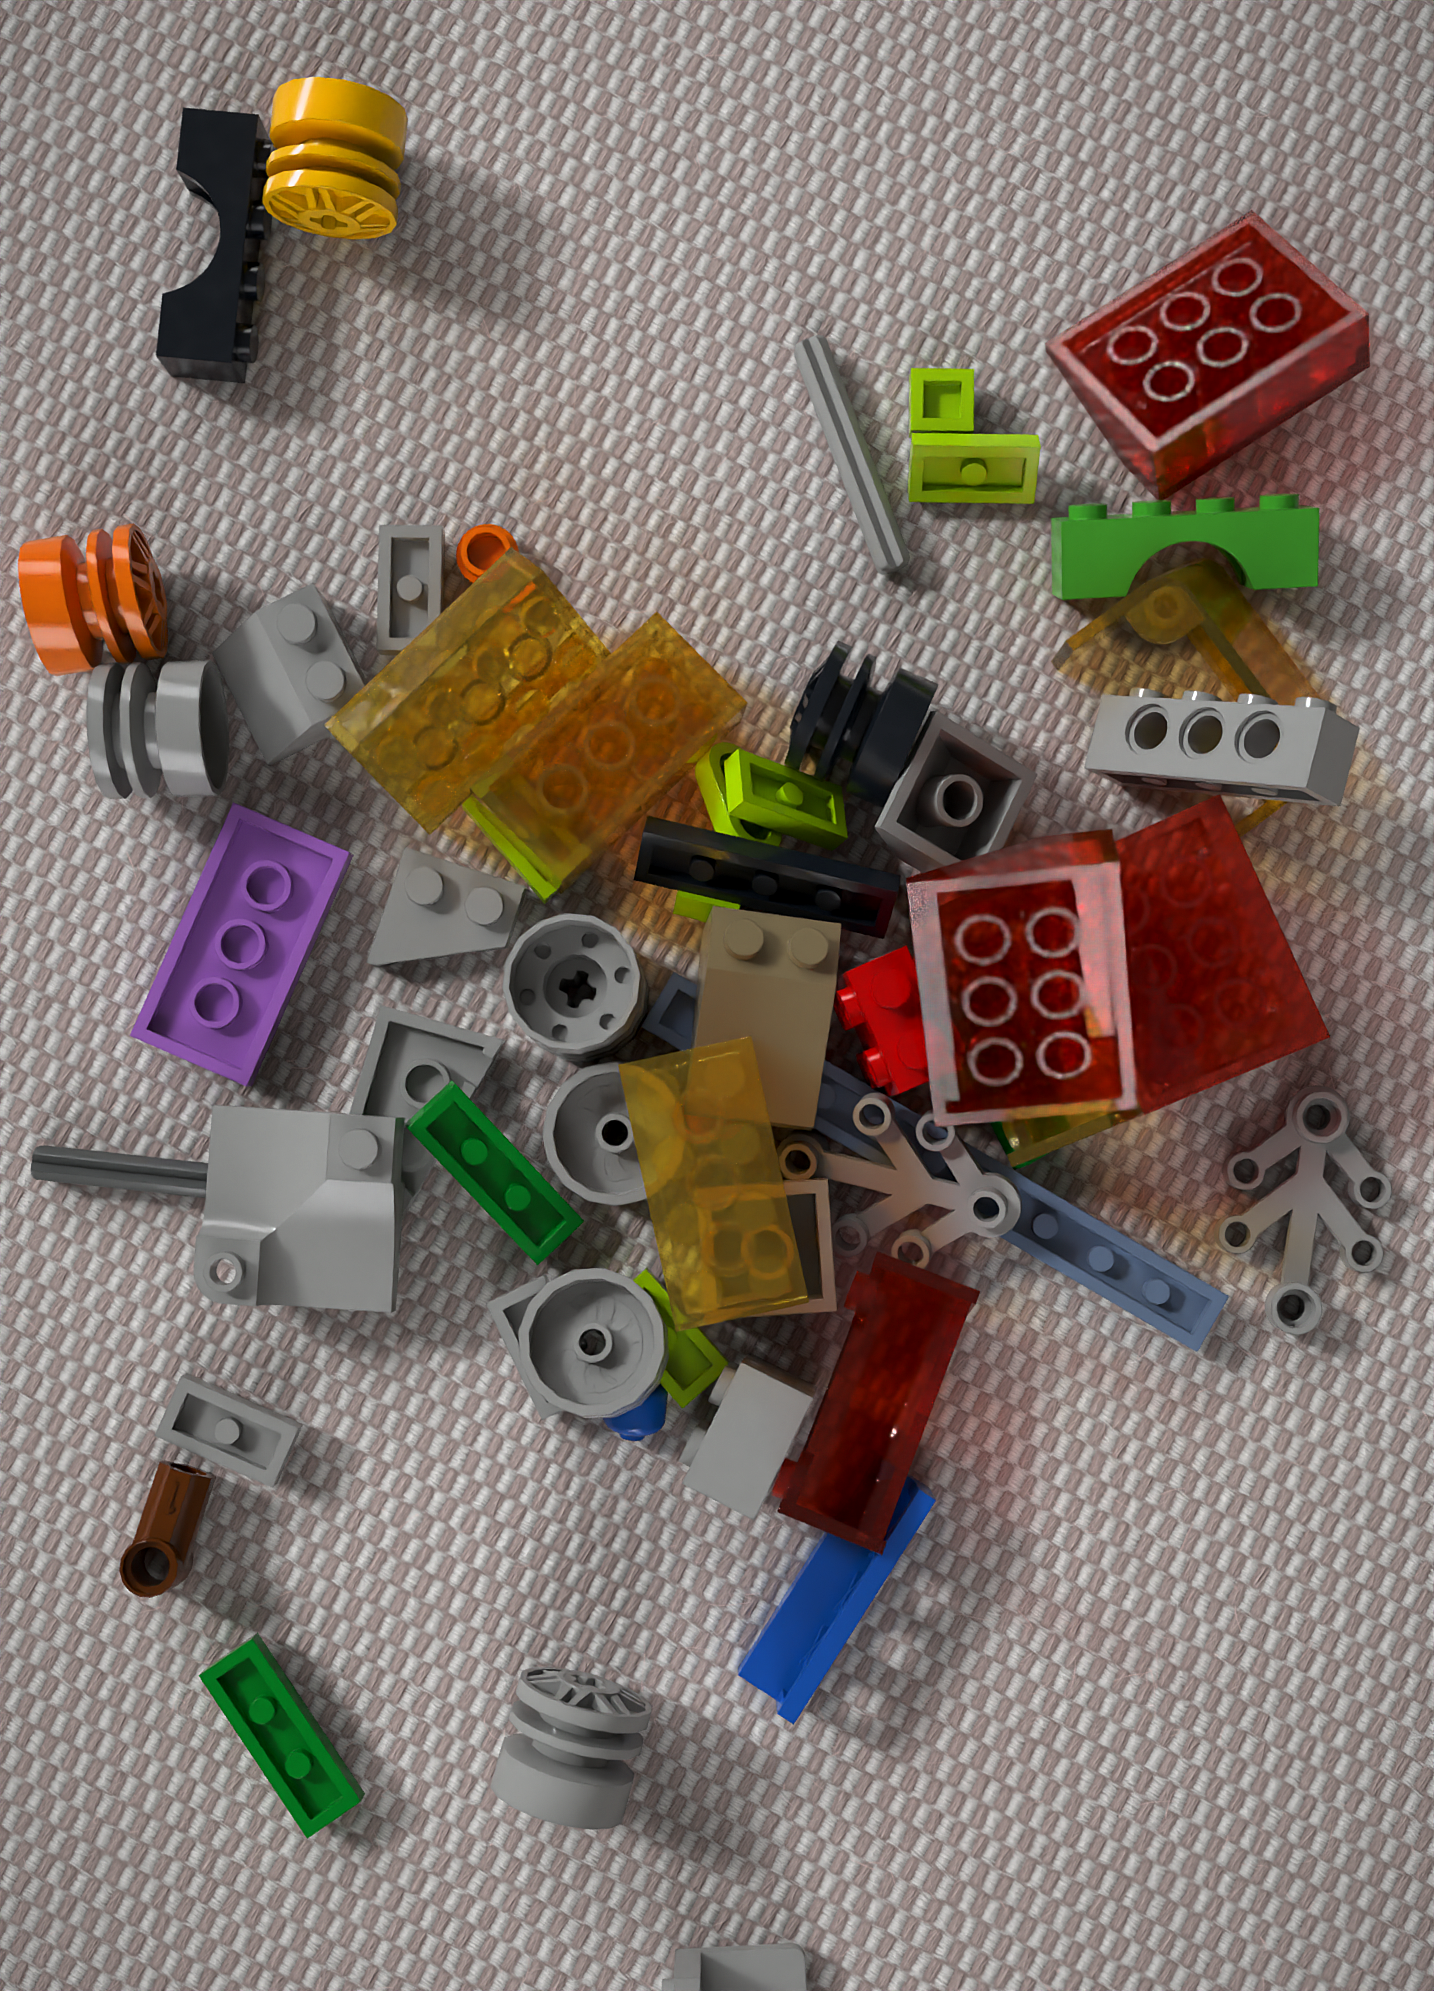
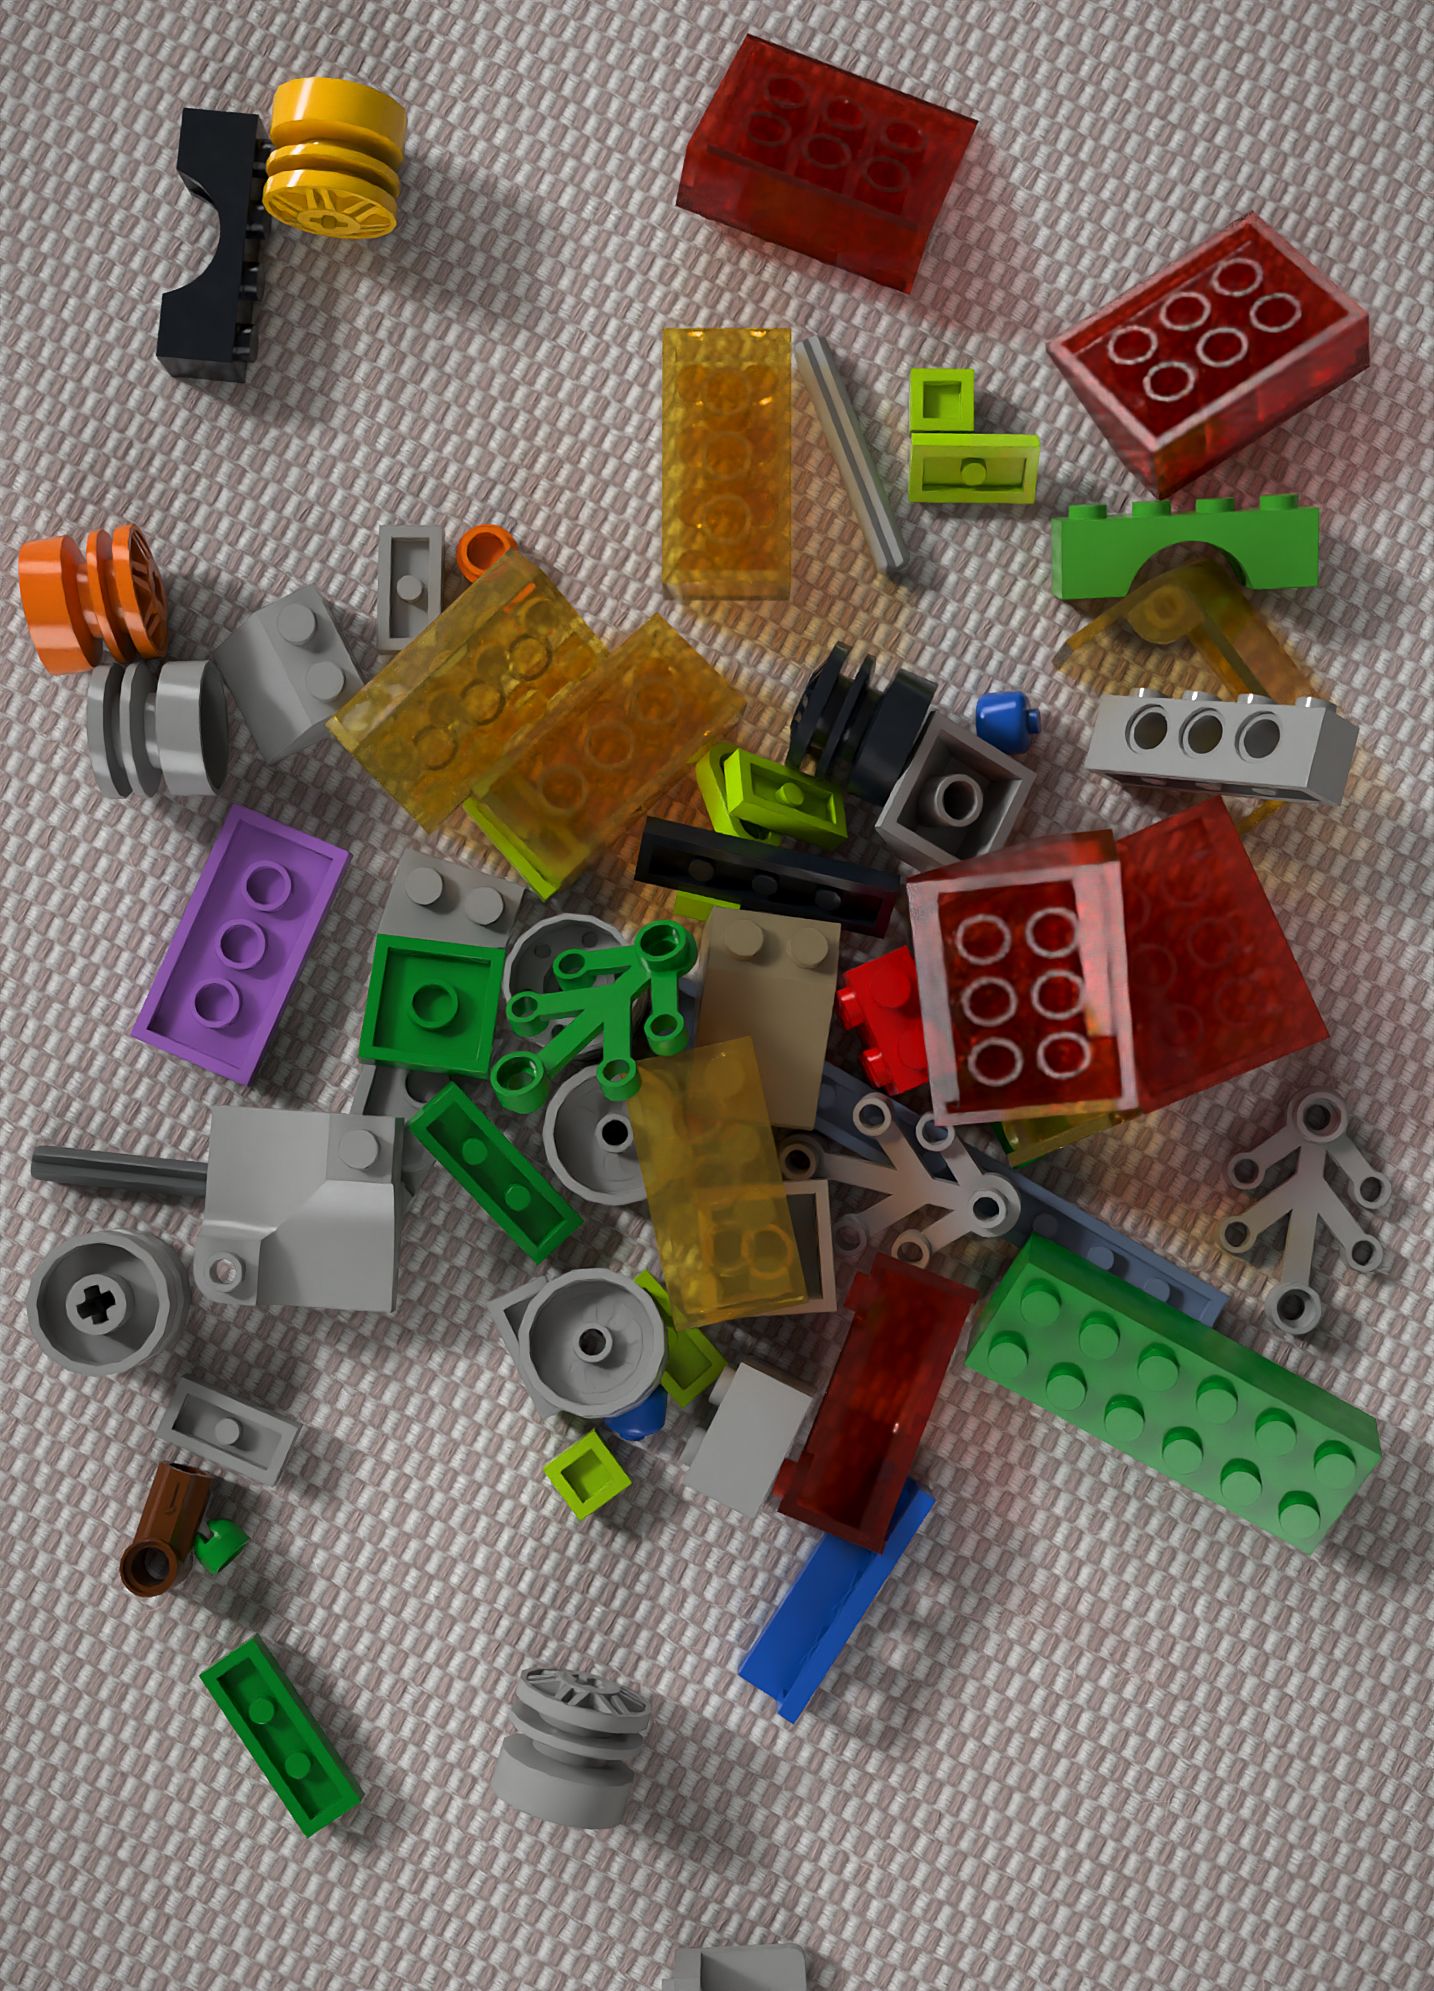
(71, 1309): none -> light grey wheel
(223, 1547): none -> green hinge
(432, 1006): none -> green plate
(588, 1474): none -> lime plate
(657, 959): none -> green plant
(726, 464): none -> clear yellow brick
(825, 163): none -> clear red slope
(1007, 721): none -> blue piece
(1173, 1393): none -> green brick

